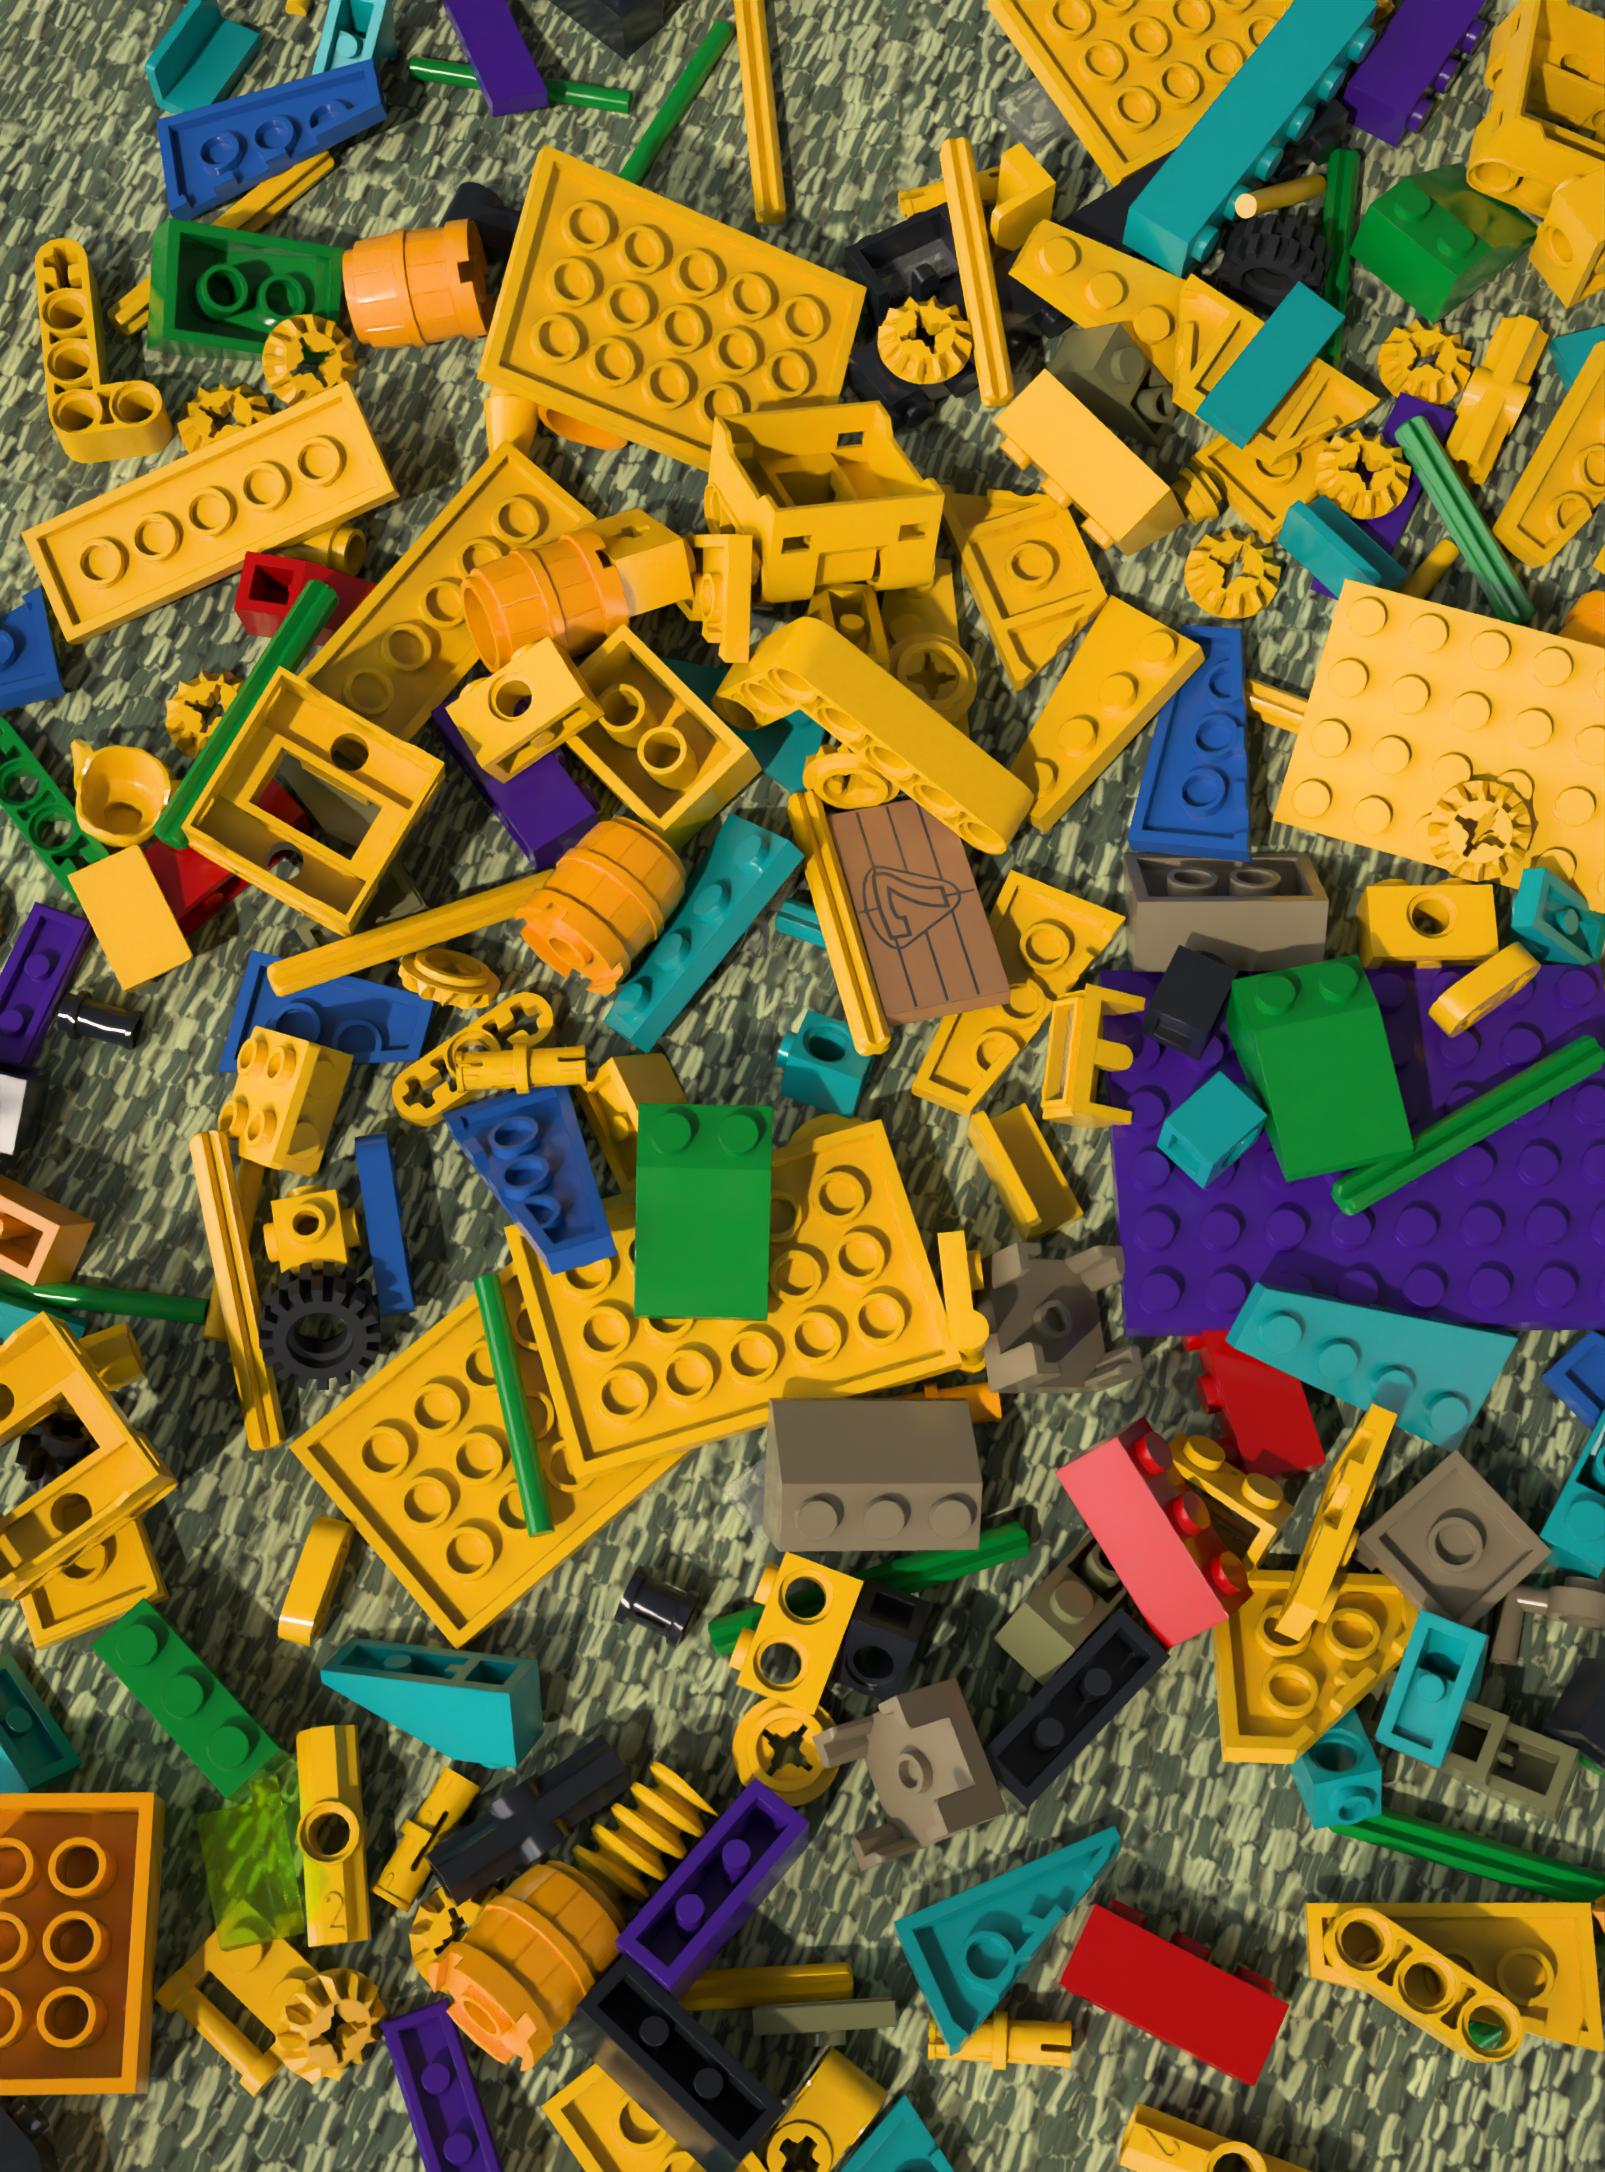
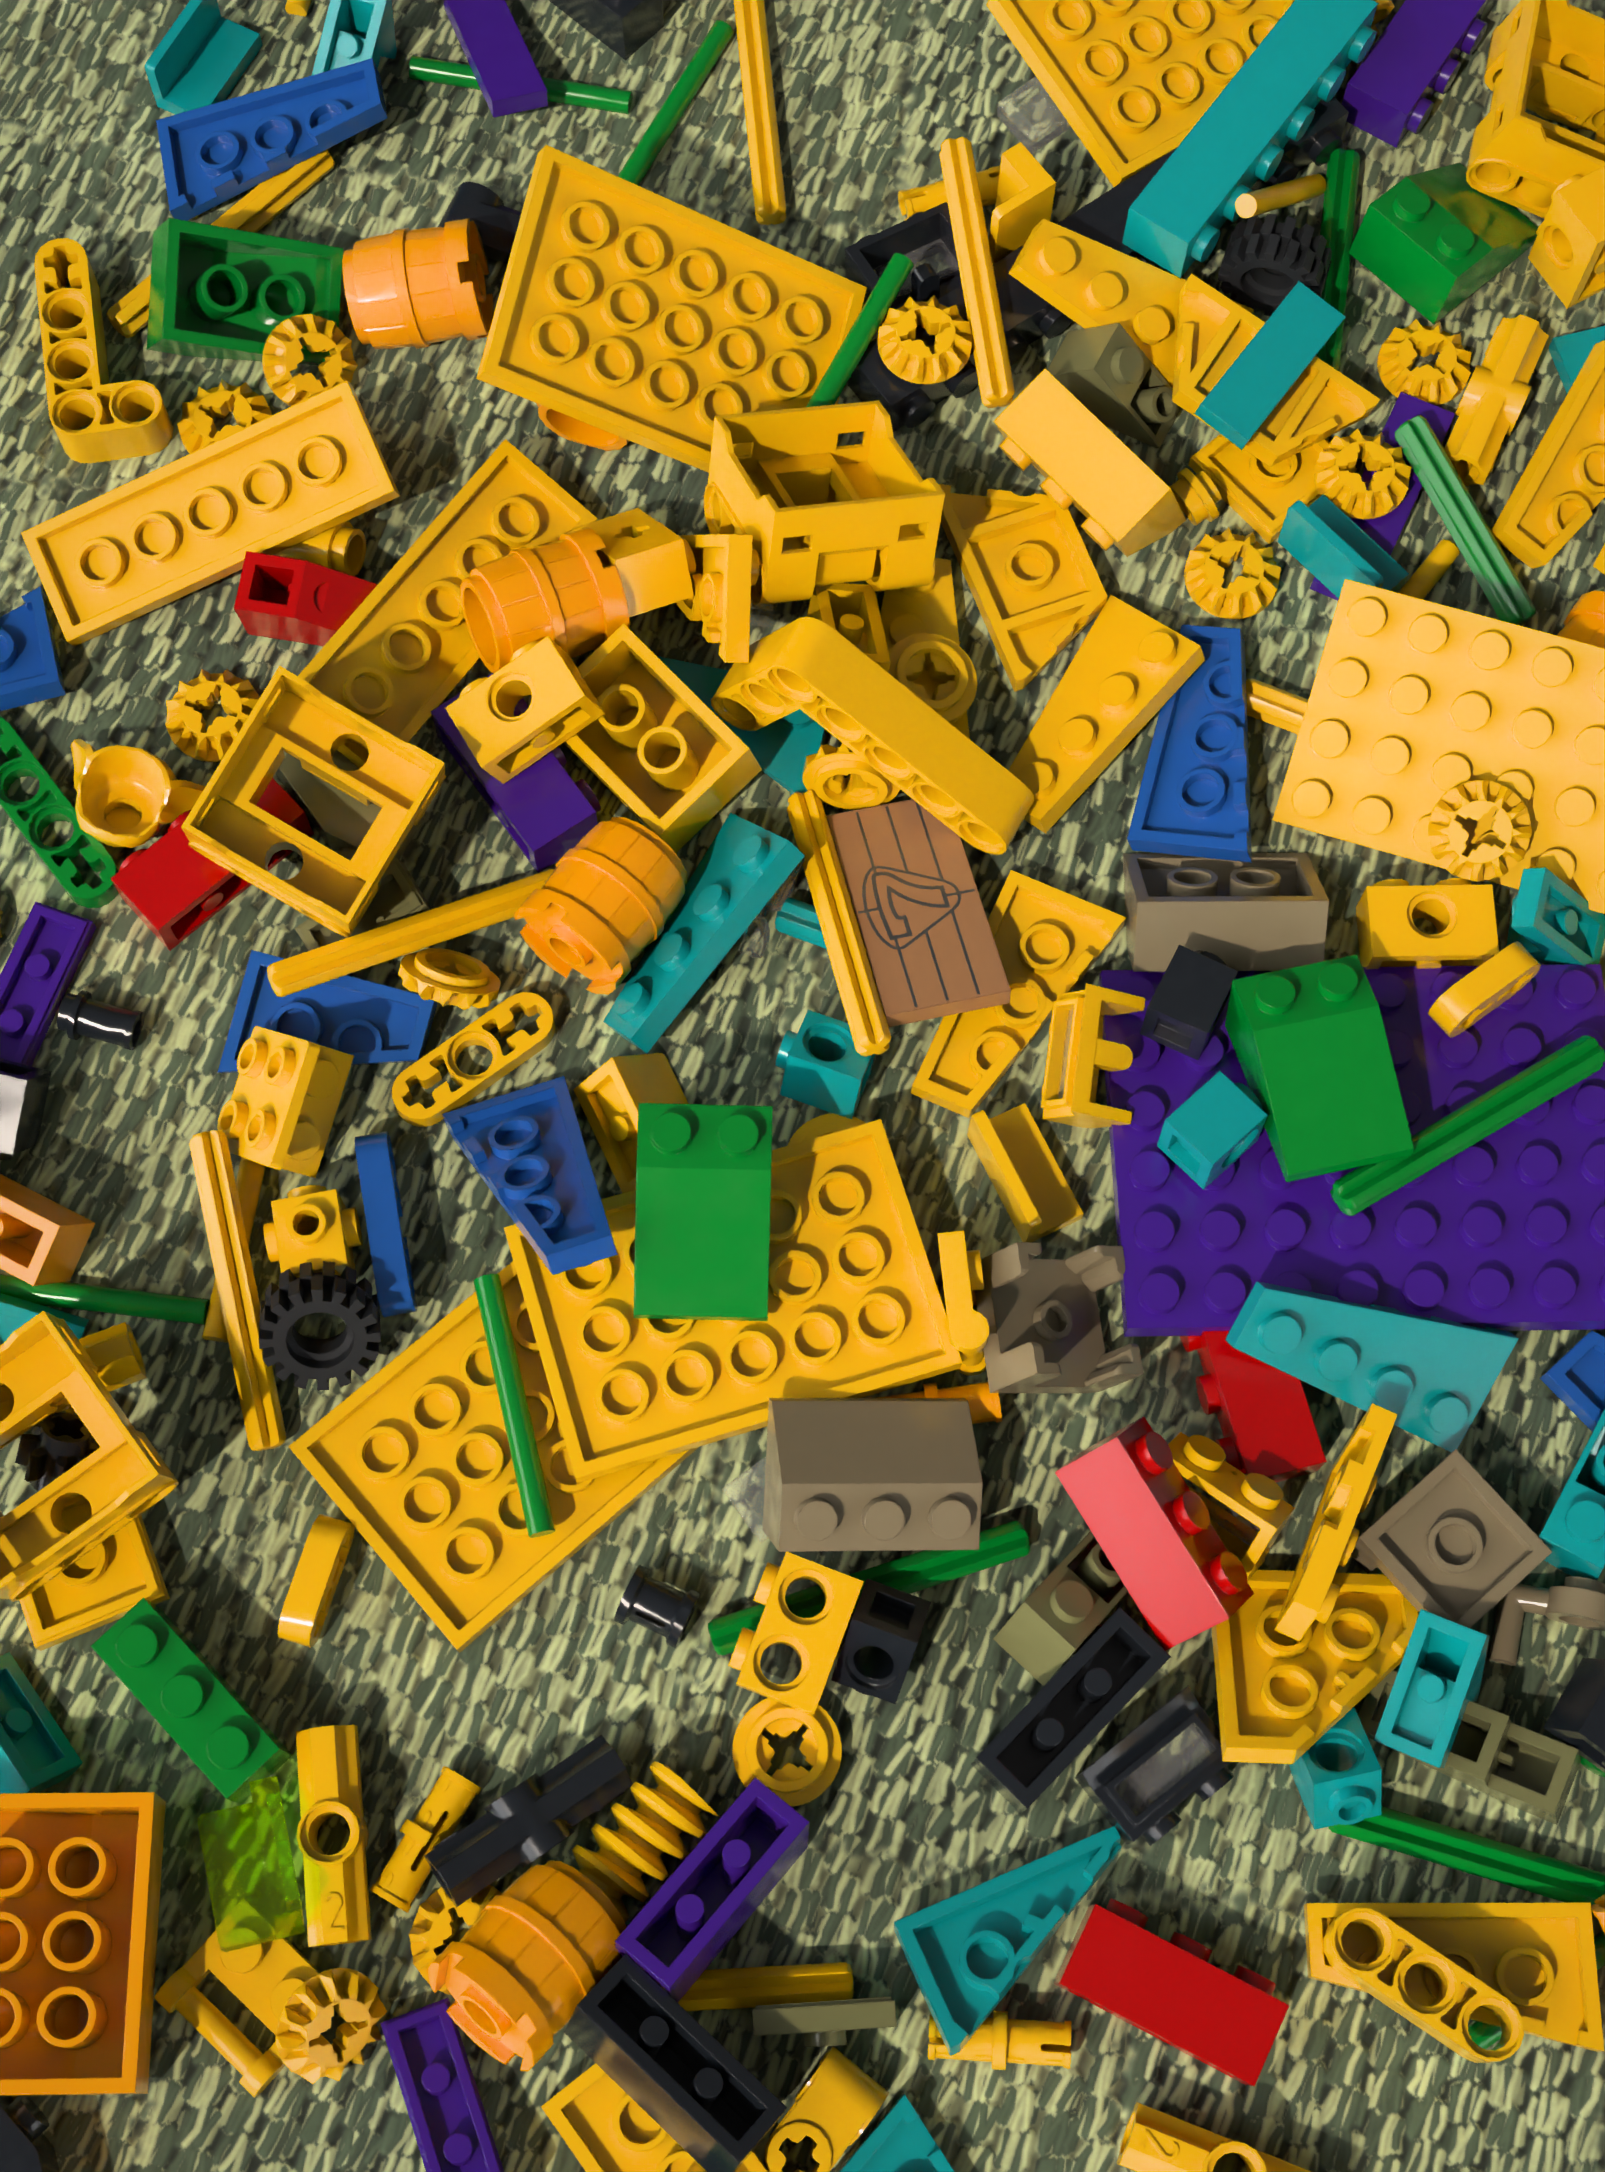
(131, 918): yellow panel -> none
(286, 650): green axle -> none
(451, 1699): teal slope -> none
(510, 419): yellow cone -> none
(521, 1068): yellow pin -> none
(862, 331): none -> green bar
(923, 1769): dark tan panel -> none
(1158, 1769): none -> black window

